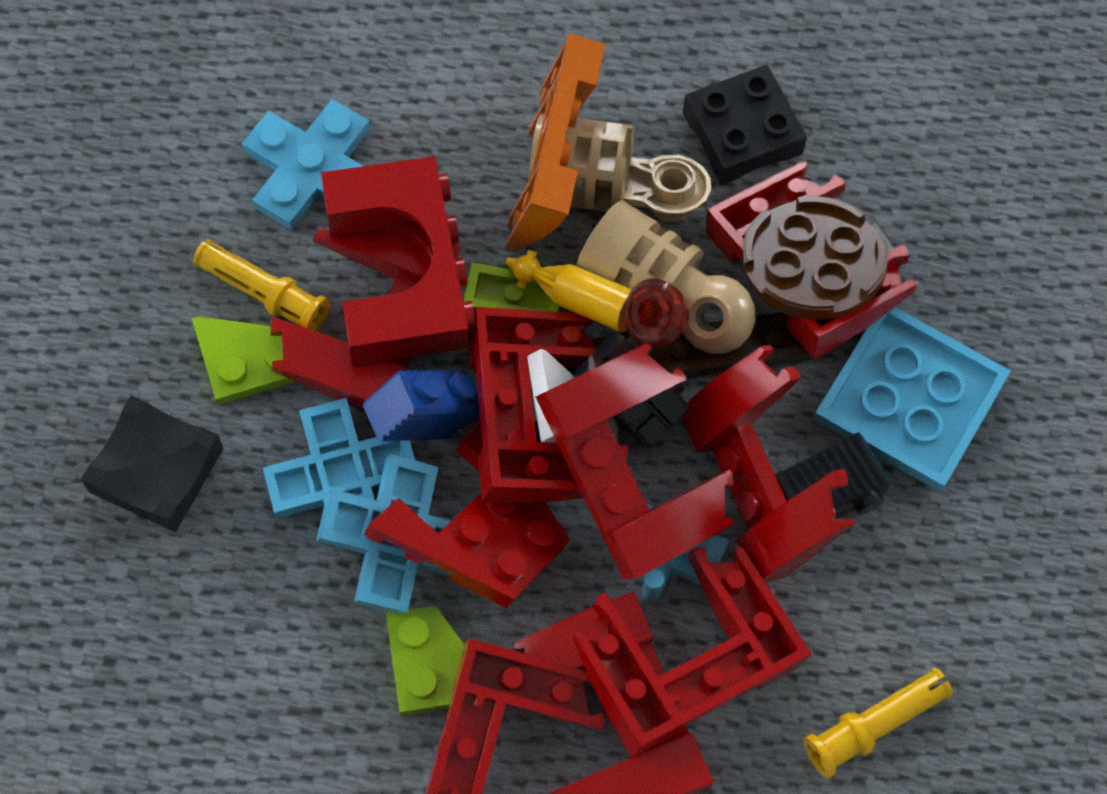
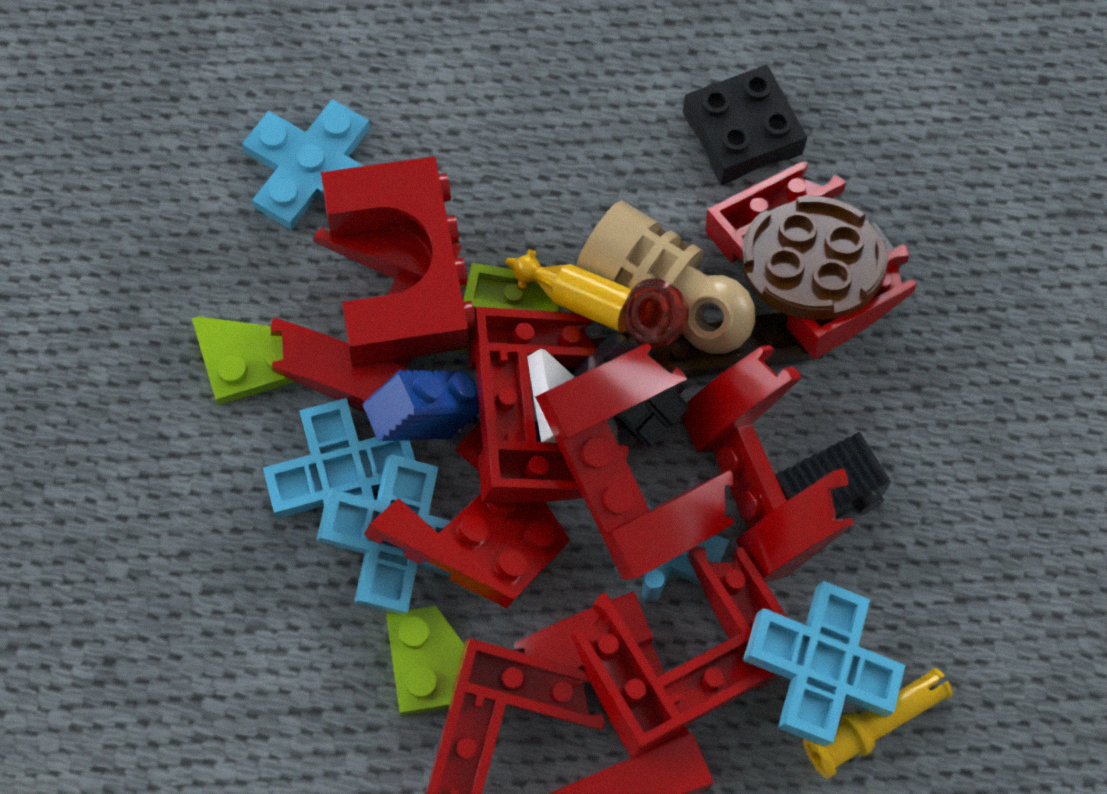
(153, 464): black brick -> none
(279, 295): yellow pin -> none
(551, 184): orange wedge -> none
(608, 172): tan cylinder -> none
(824, 663): none -> medium azure plate
(912, 396): medium azure plate -> none

